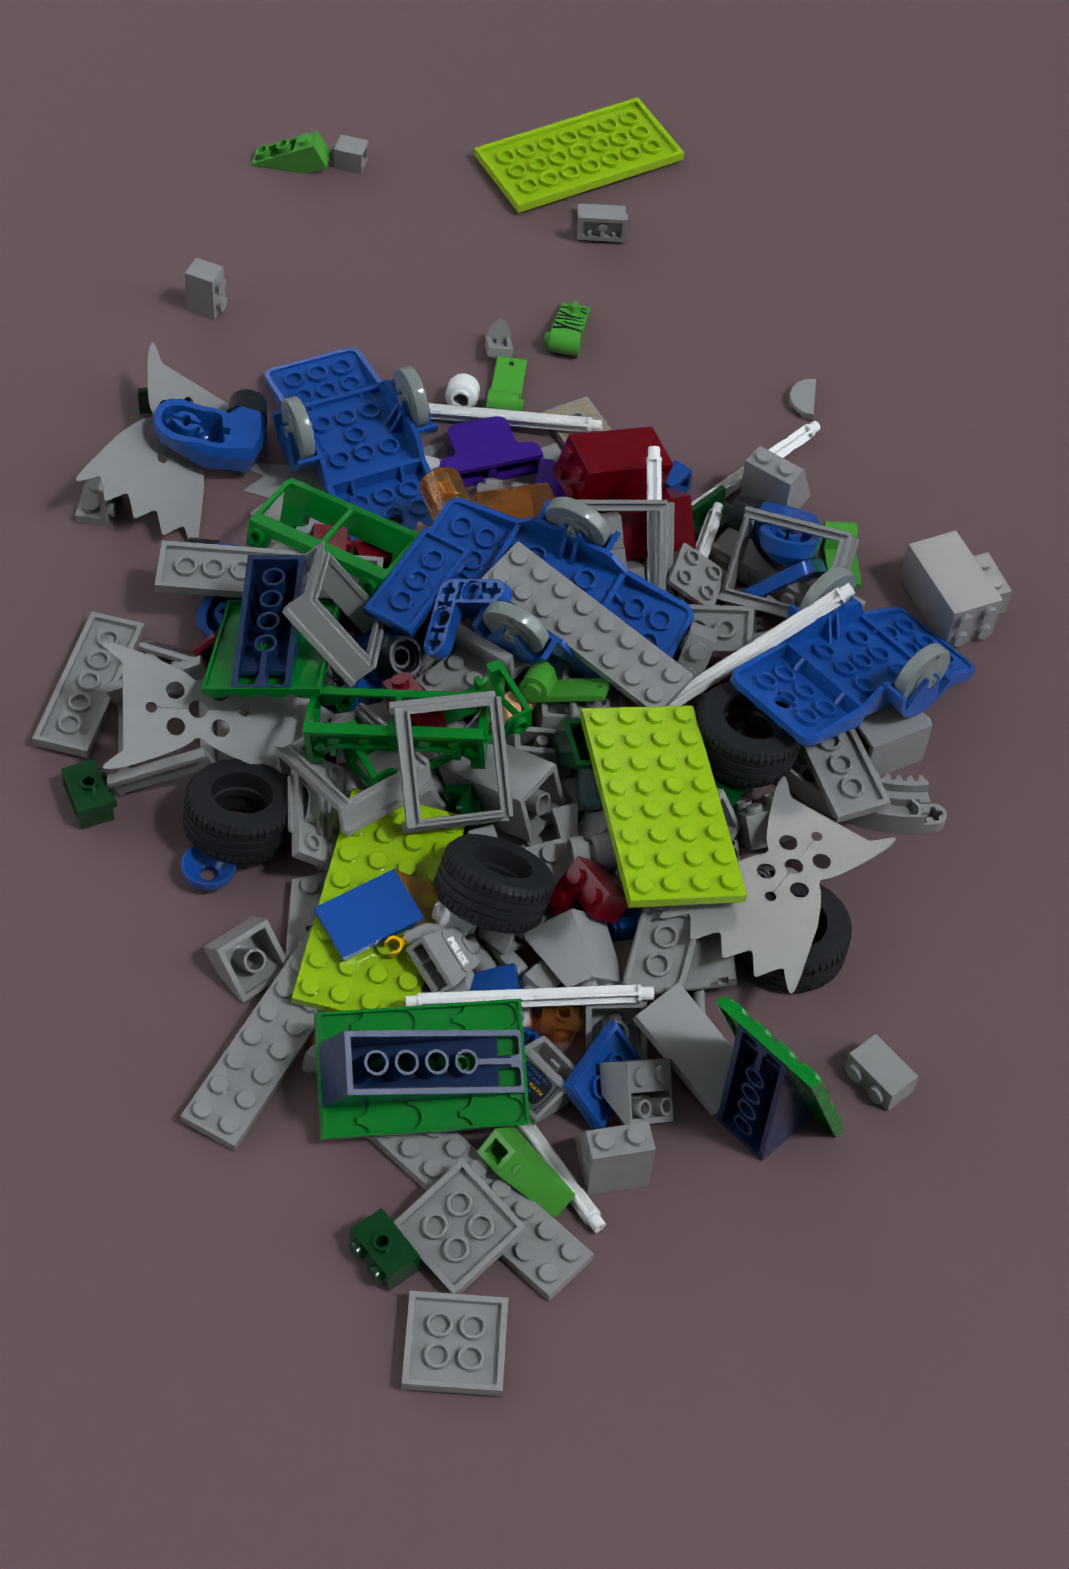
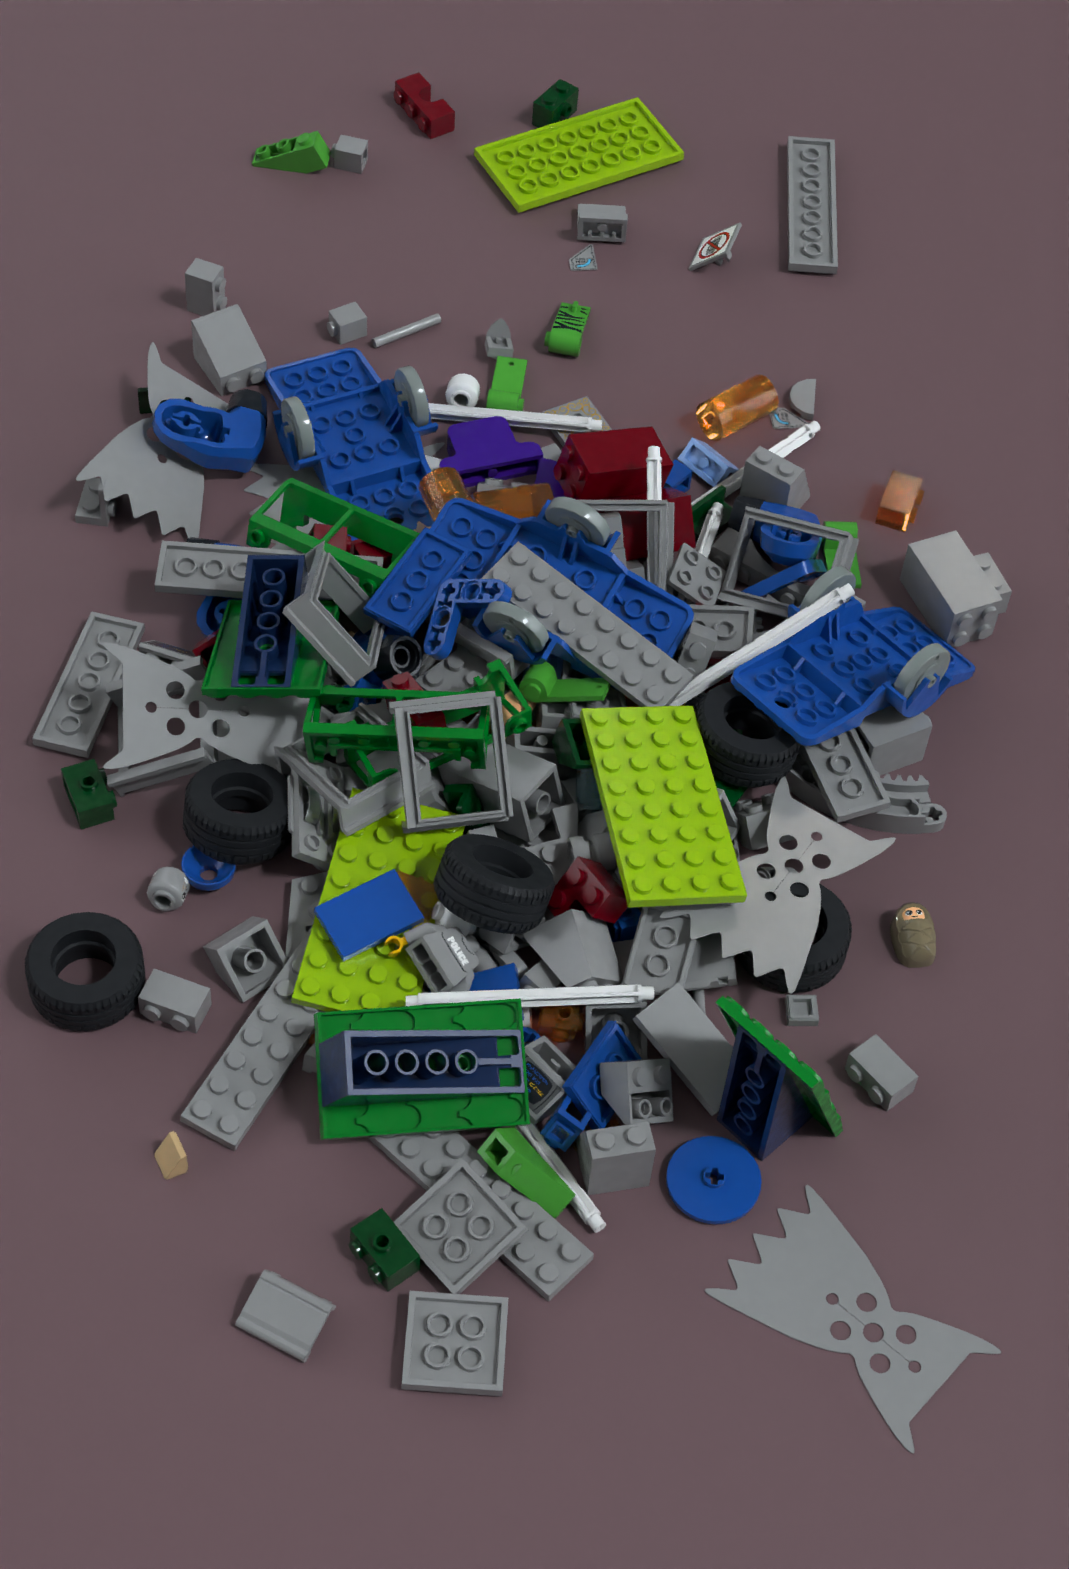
(78, 938): none -> black tyre
(168, 888): none -> light grey head
(171, 1157): none -> tan slope
(174, 1001): none -> light grey brick
(227, 350): none -> light grey slope
(284, 1315): none -> light grey piece
(347, 323): none -> light grey brick
(406, 330): none -> light grey bar
(414, 96): none -> dark red arch
(555, 104): none -> dark green brick
(563, 1128): none -> blue window
(584, 259): none -> light grey sticker
(691, 1185): none -> blue piece
(706, 462): none -> light blue panel
(715, 247): none -> piece
(737, 407): none -> clear orange piece
(784, 418): none -> light grey sticker
(801, 1010): none -> light grey tile
(812, 205): none -> light grey plate
(824, 1259): none -> light grey piece
(899, 501): none -> clear orange brick
(913, 936): none -> dark tan piece

